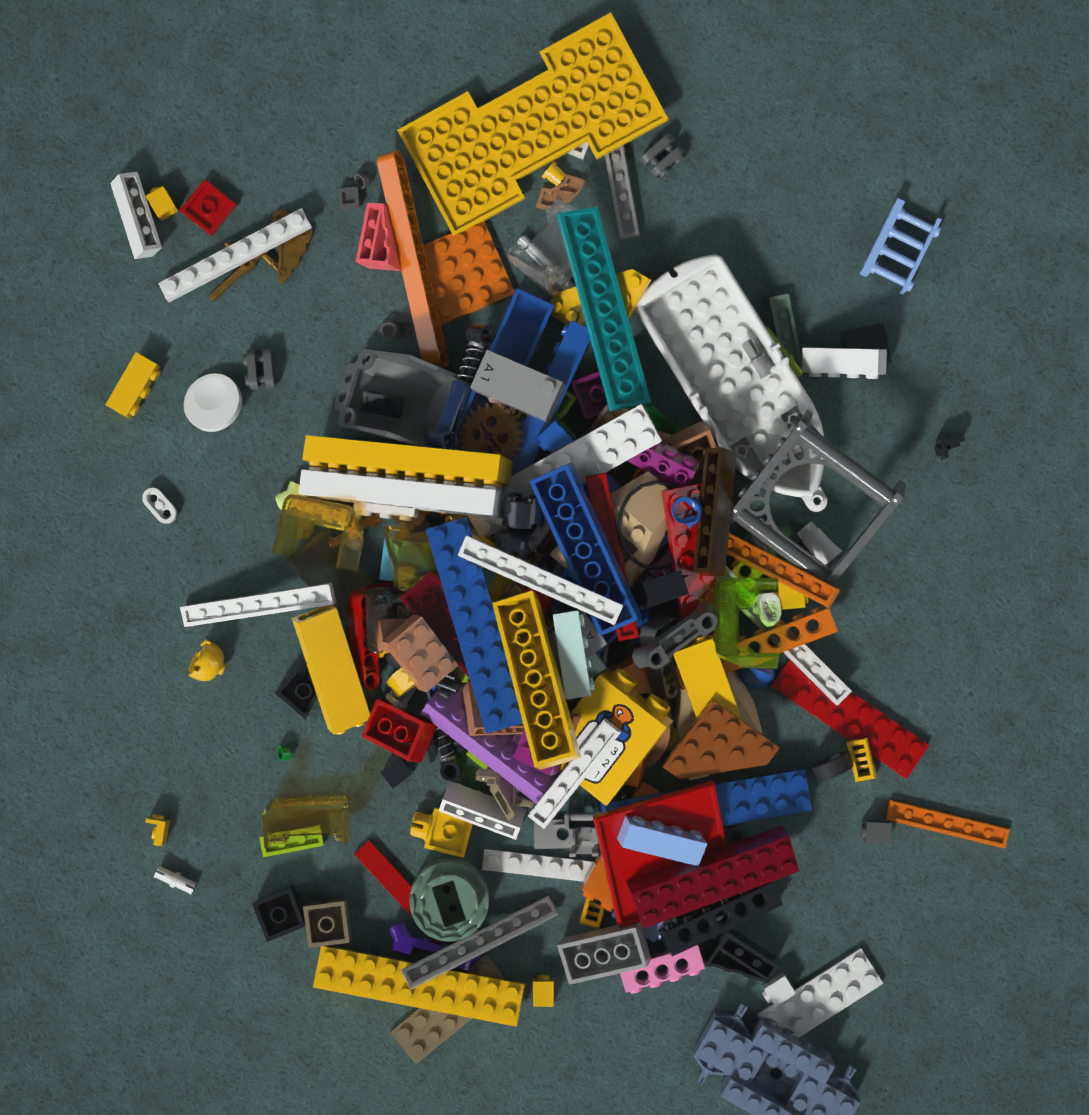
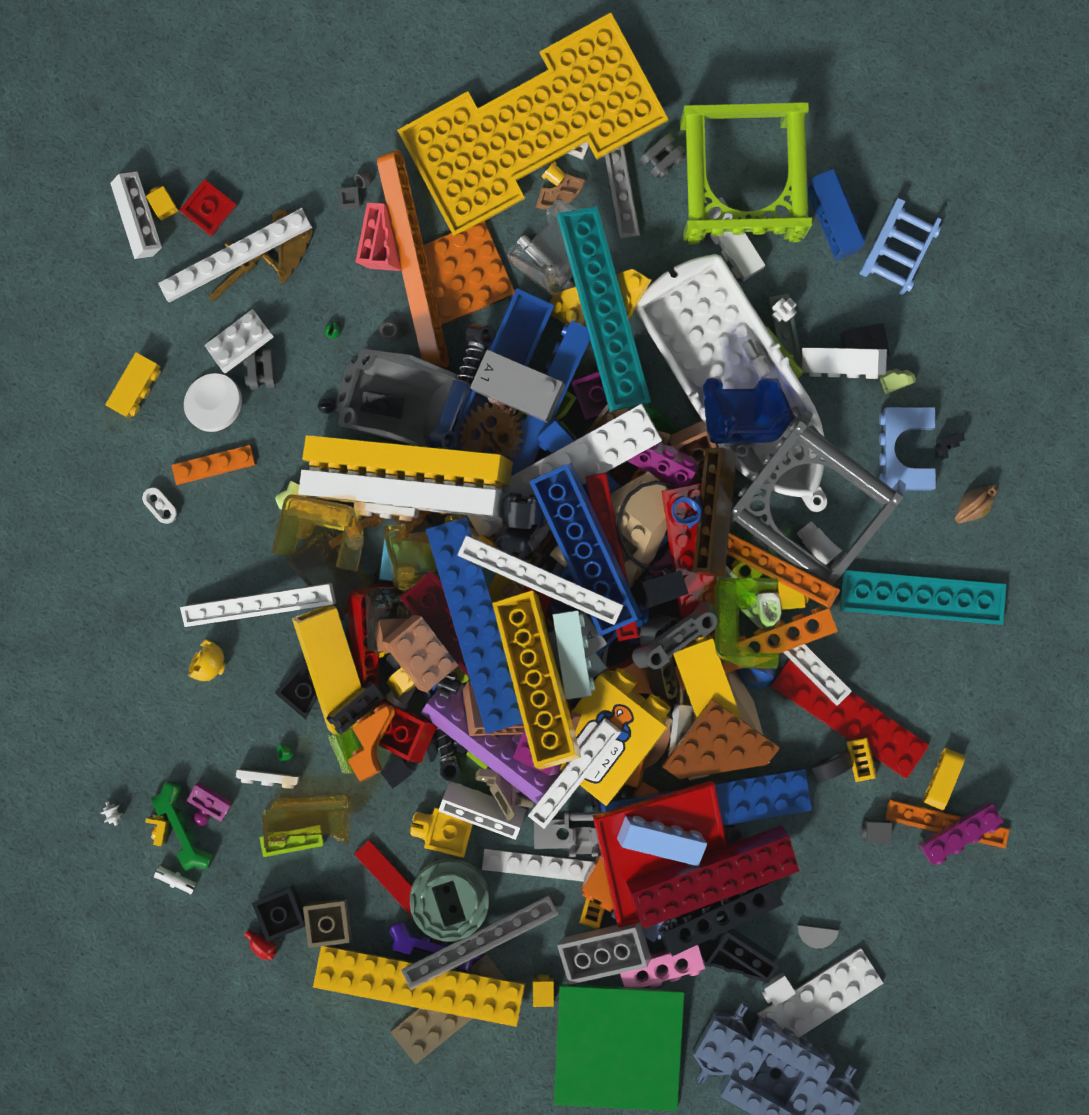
(111, 813): none -> white wheel
(166, 803): none -> green plate
(209, 803): none -> magenta plate
(213, 465): none -> orange plate
(238, 341): none -> white plate
(260, 946): none -> red plant
(267, 778): none -> white tile
(325, 409): none -> black hinge
(336, 332): none -> green hinge
(343, 747): none -> clear neon green brick
(355, 708): none -> black plate
(370, 732): none -> orange arch
(618, 1047): none -> green tile
(681, 723): none -> white tile
(737, 249): none -> white brick
(746, 414): none -> clear blue windscreen
(784, 310): none -> white gear
(793, 226): none -> lime arch
(817, 936): none -> light grey tile
(835, 215): none -> blue brick
(894, 422): none -> light blue arch
(896, 379): none -> yellowish green rock
(922, 597): none -> teal plate
(944, 780): none -> yellow beam
(960, 833): none -> magenta brick
(976, 503): none -> medium nougat hat

